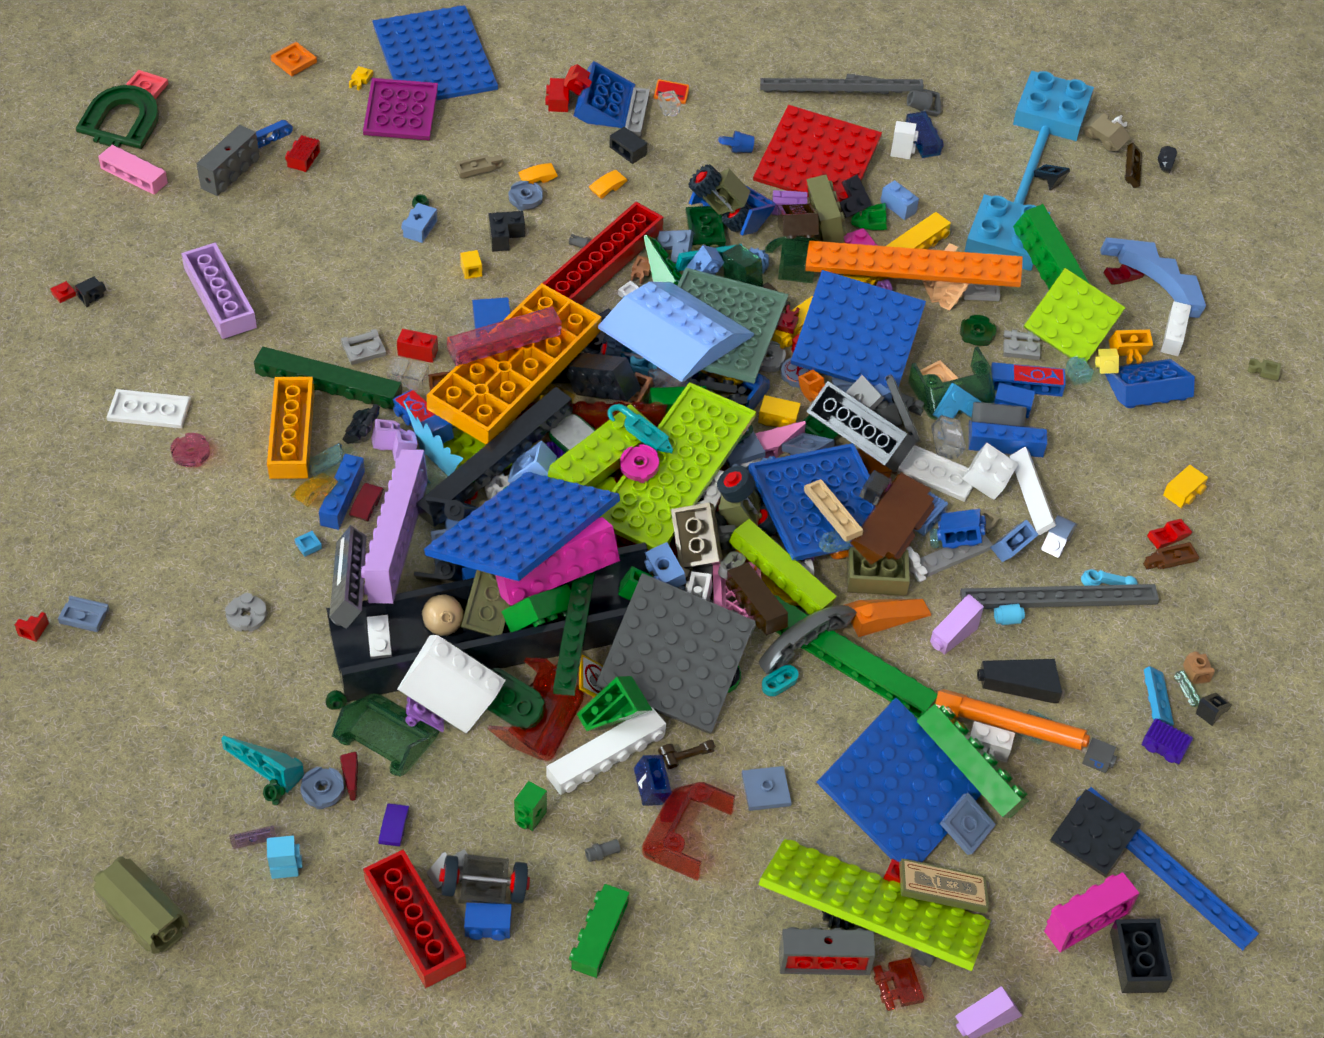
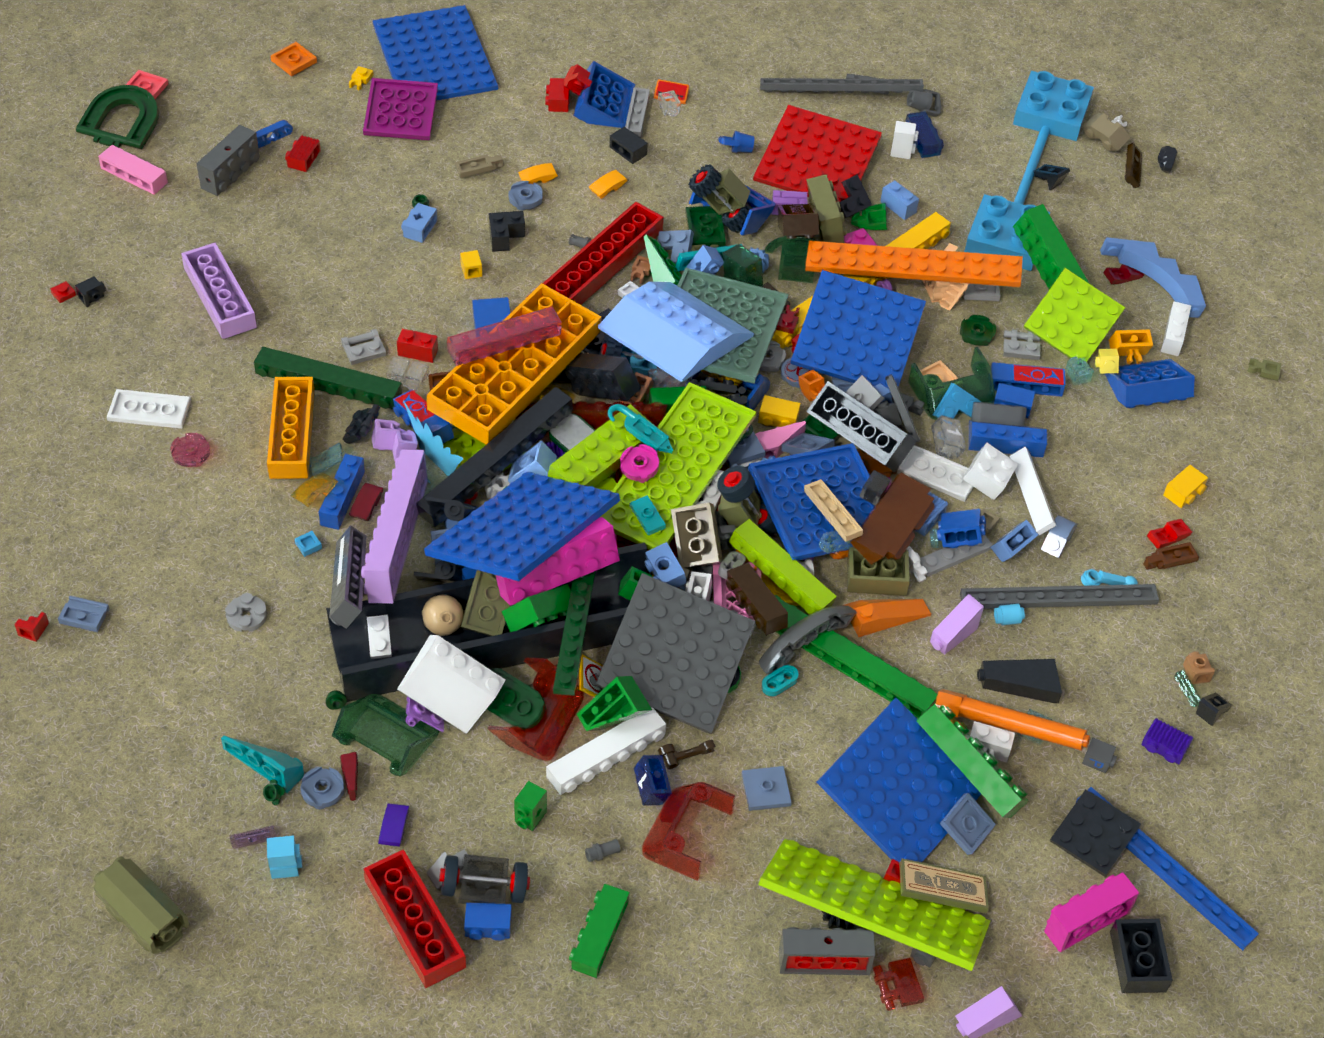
(647, 515): none -> teal plate
(1158, 695): dark azure plate -> none

